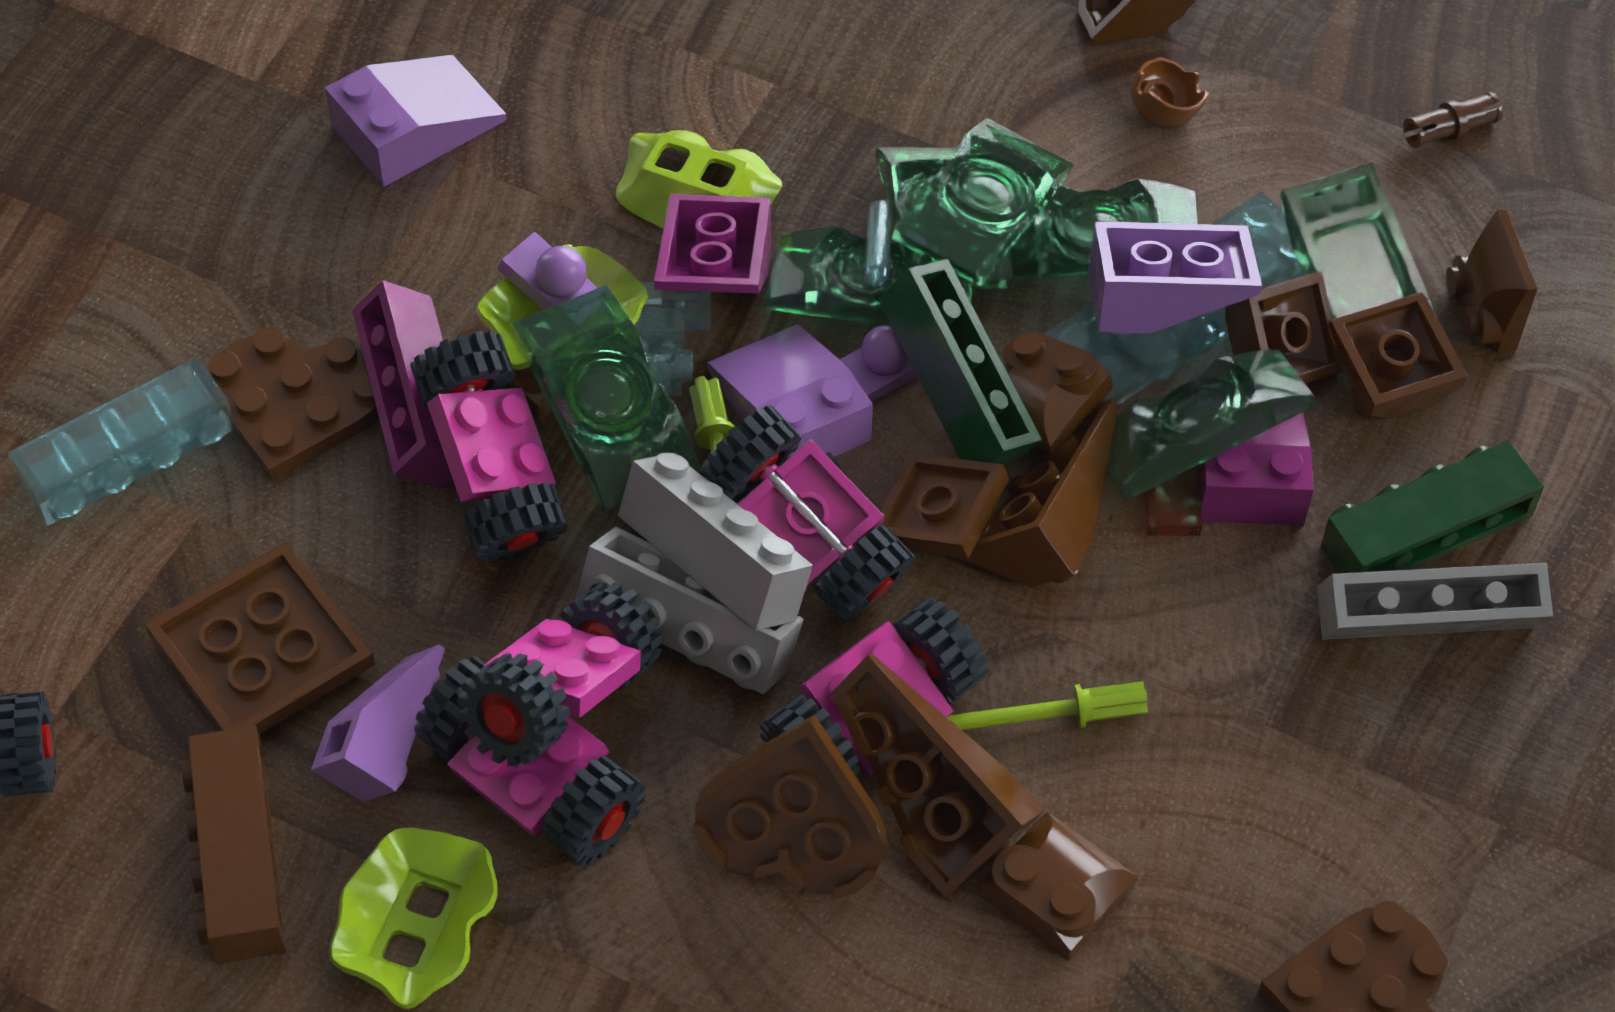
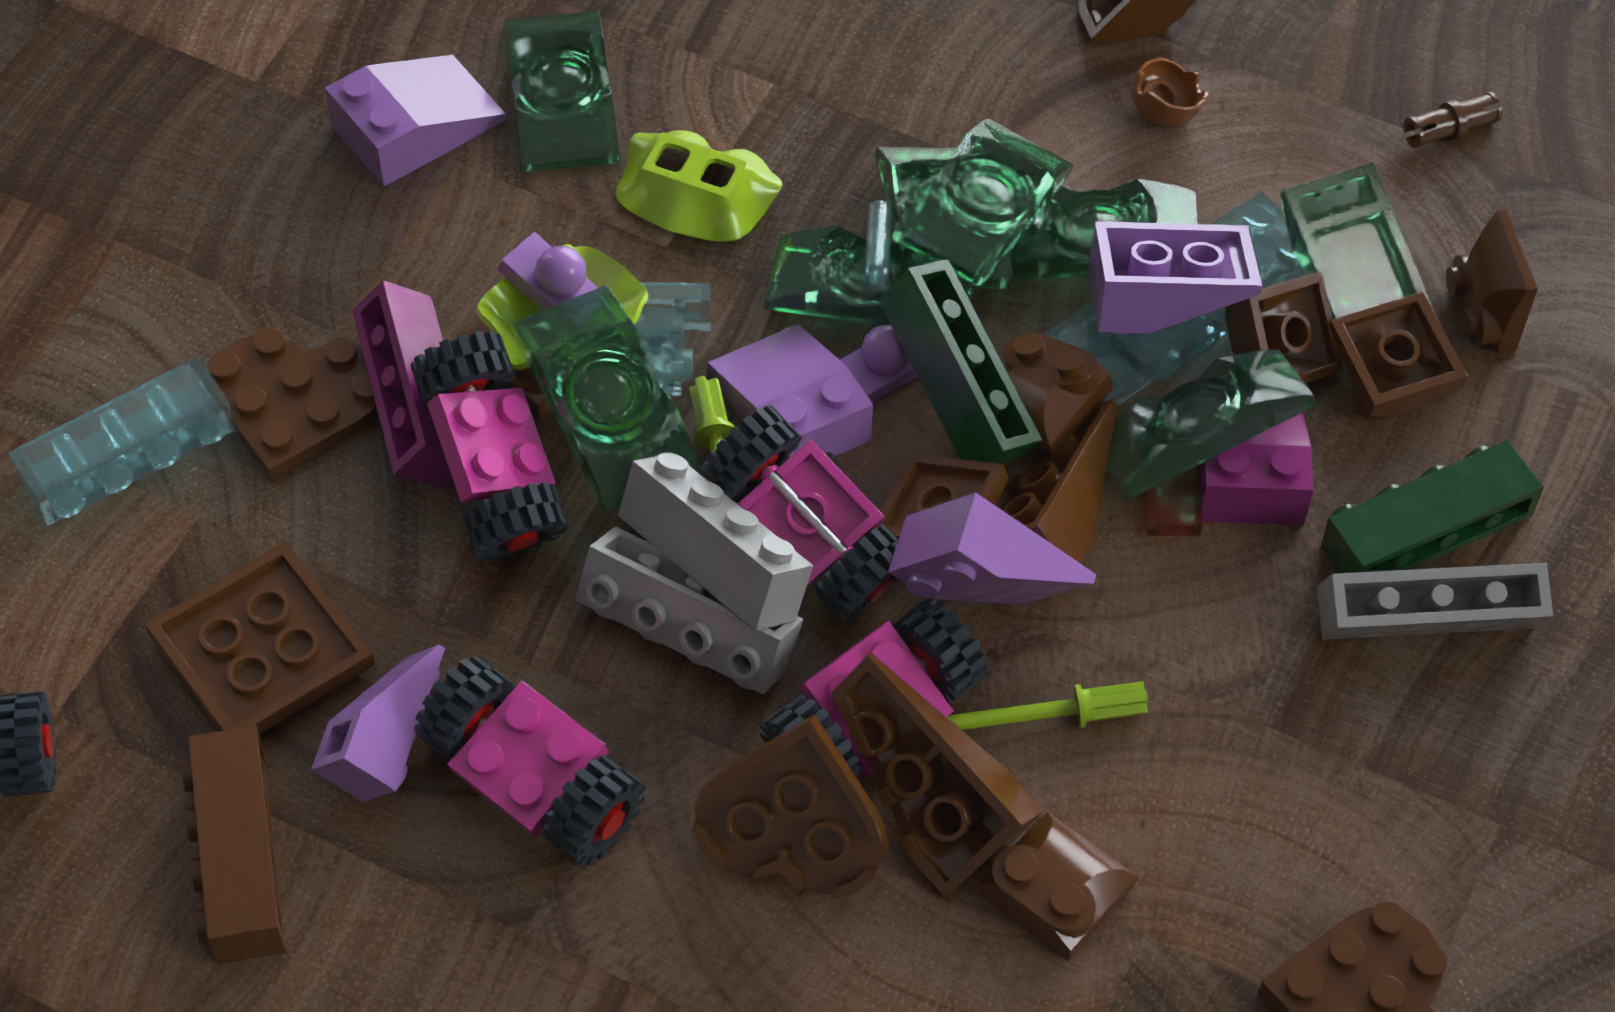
(376, 910): lime piece -> none
(558, 672): plate -> none
(562, 91): none -> clear green slope
(715, 244): magenta slope -> none
(980, 555): none -> medium lavender slope

